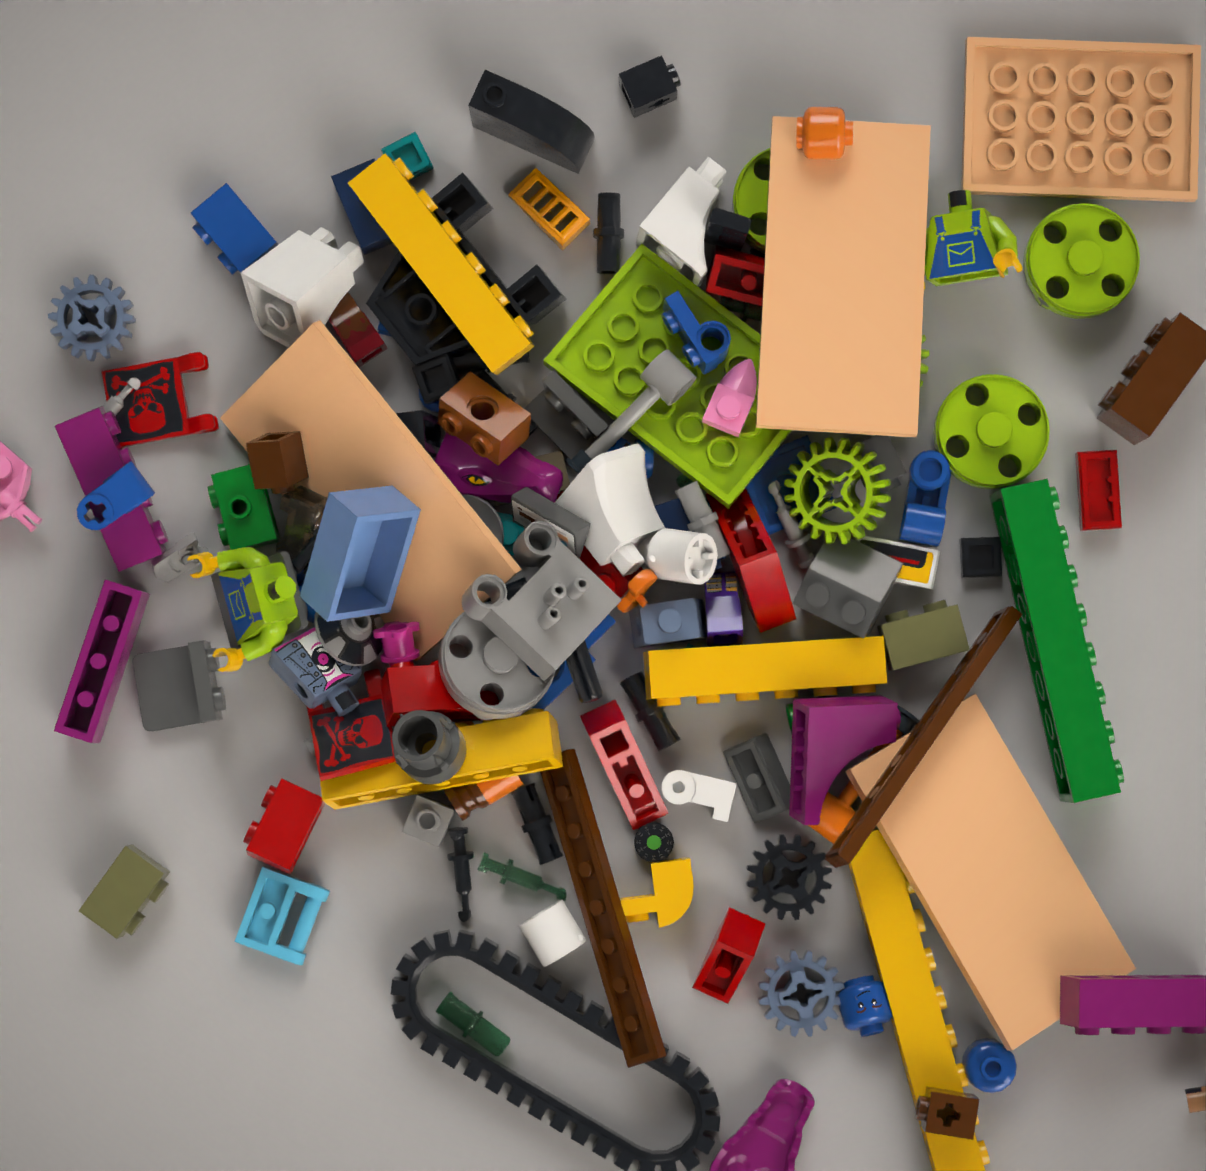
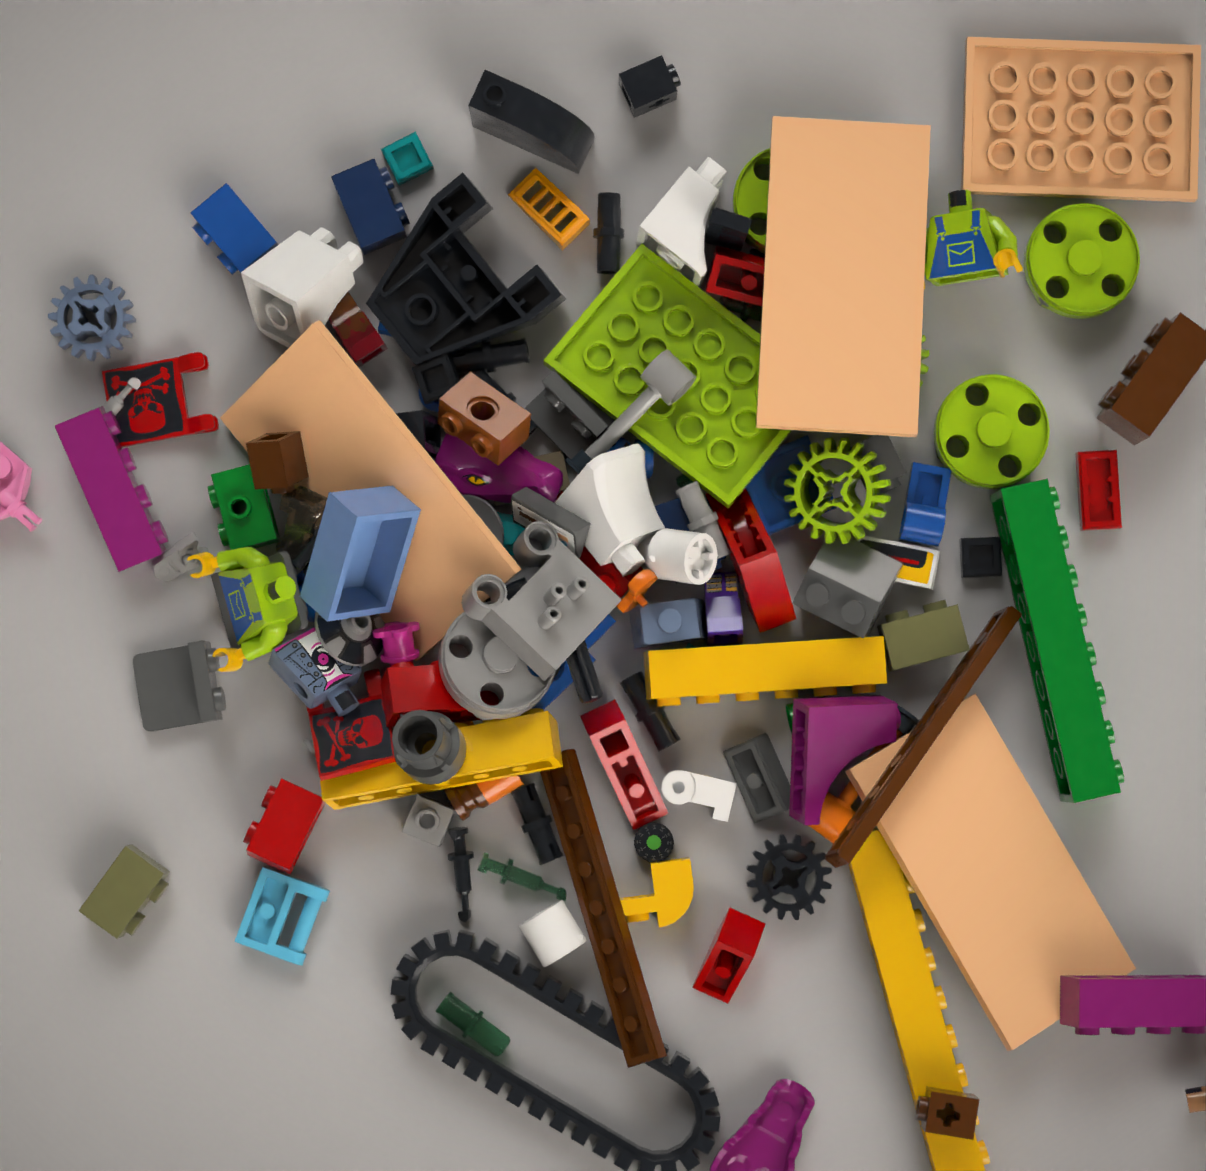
(101, 662): magenta brick -> none
(118, 493): blue piece -> none
(441, 263): yellow brick -> none
(681, 320): blue plate -> none
(732, 399): bright pink plate -> none
(796, 537): light grey piece -> none
(804, 1010): sand blue gear -> none
(824, 133): orange head -> none
(864, 1005): blue head -> none
(929, 470): blue tile -> none
(989, 1065): blue head -> none

